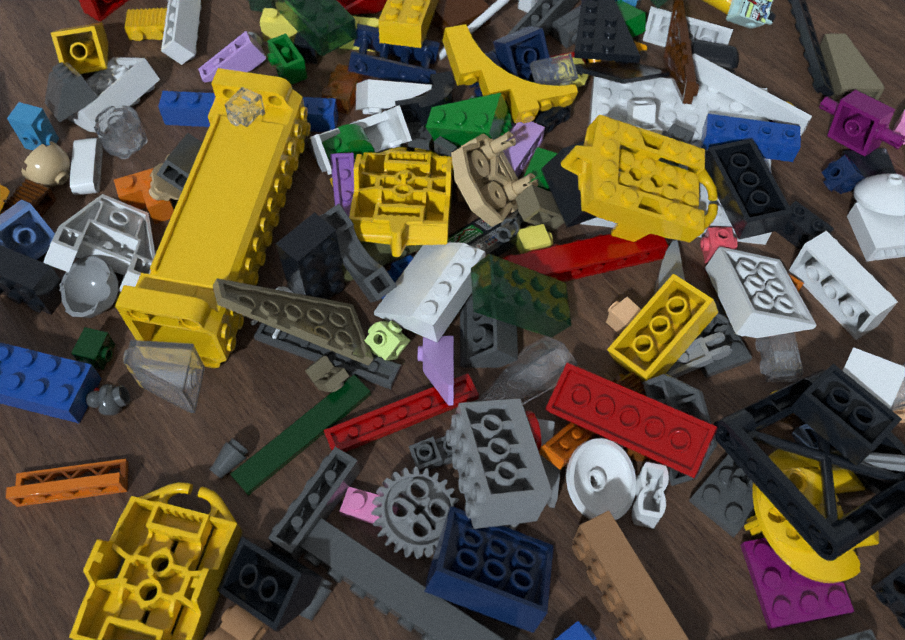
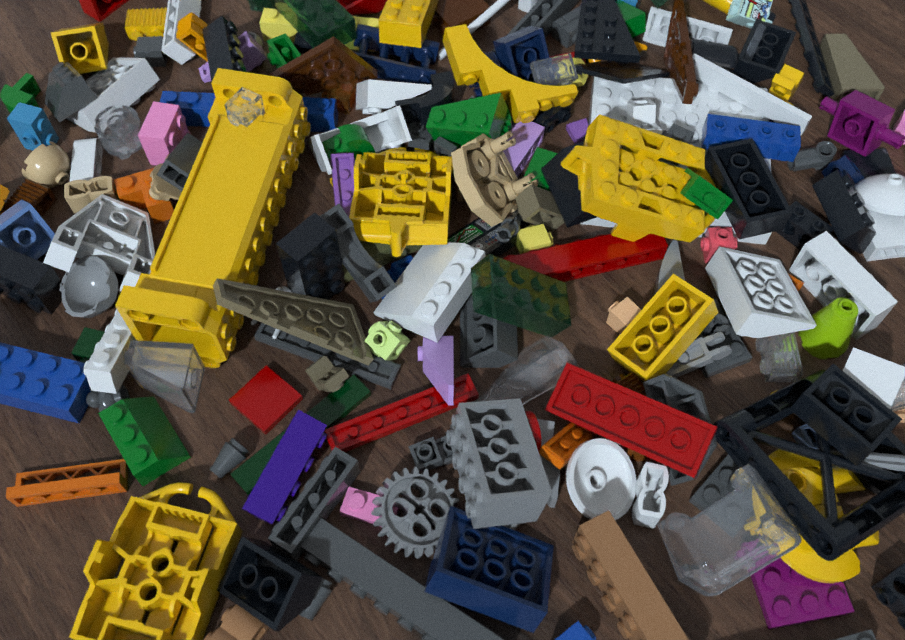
(23, 91): none -> green brick
(82, 192): none -> tan brick
(106, 366): none -> white brick
(144, 437): none -> green slope
(150, 50): none -> dark grey brick
(162, 131): none -> bright pink brick
(191, 34): none -> light orange brick
(223, 46): none -> black brick
(265, 399): none -> red tile
(284, 468): none -> dark purple brick
(325, 68): none -> reddish brown wing
(577, 130): none -> medium lavender tile
(705, 195): none -> green panel
(729, 536): none -> clear windscreen
(764, 52): none -> black slope
(786, 83): none -> yellow brick
(815, 157): none -> dark grey piece
(833, 329): none -> lime cone
(845, 210): none -> black slope

